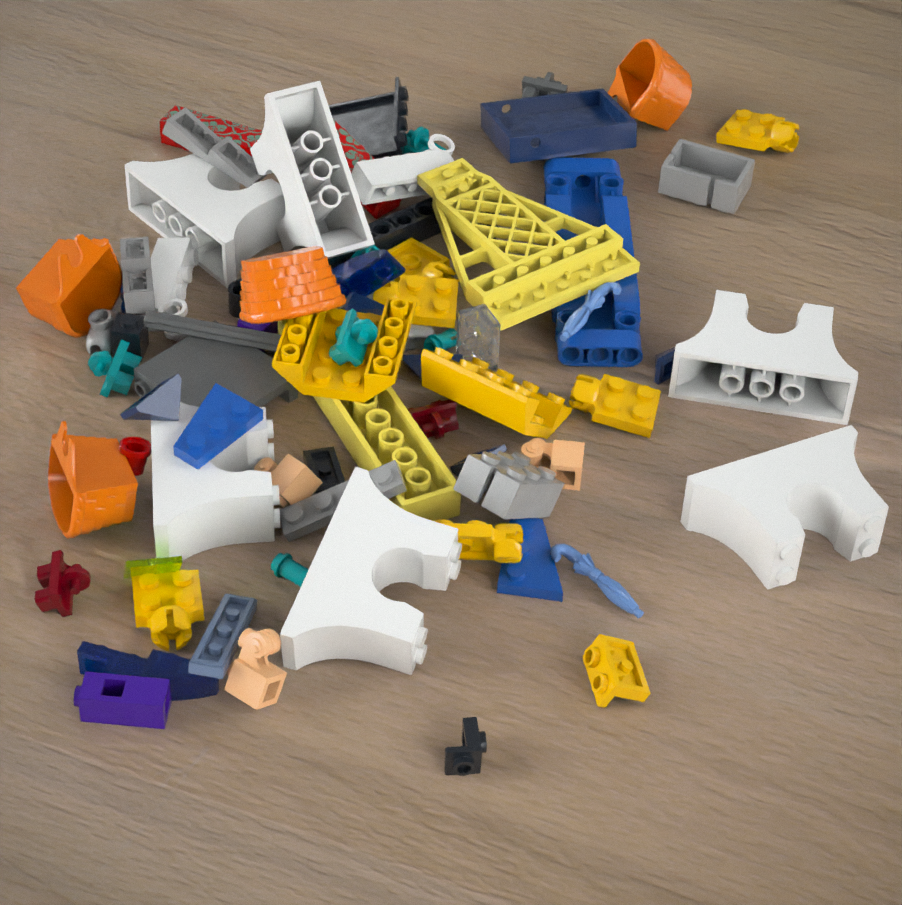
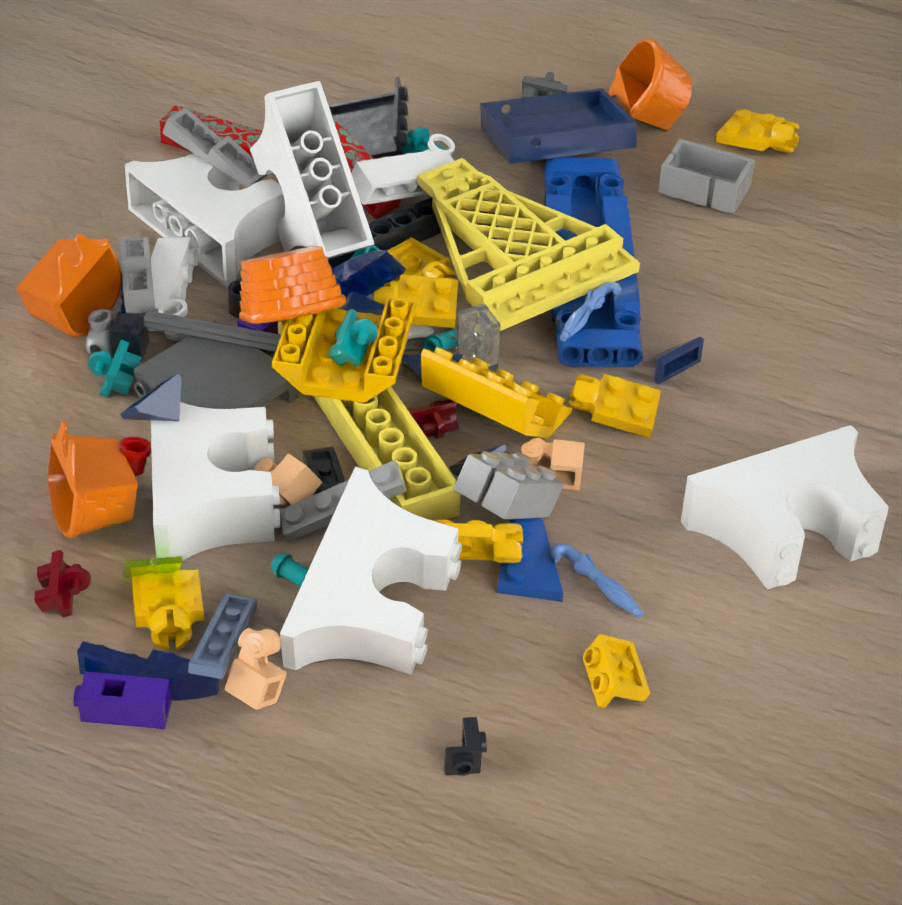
(215, 426): blue wing -> none
(764, 371): white piece -> none

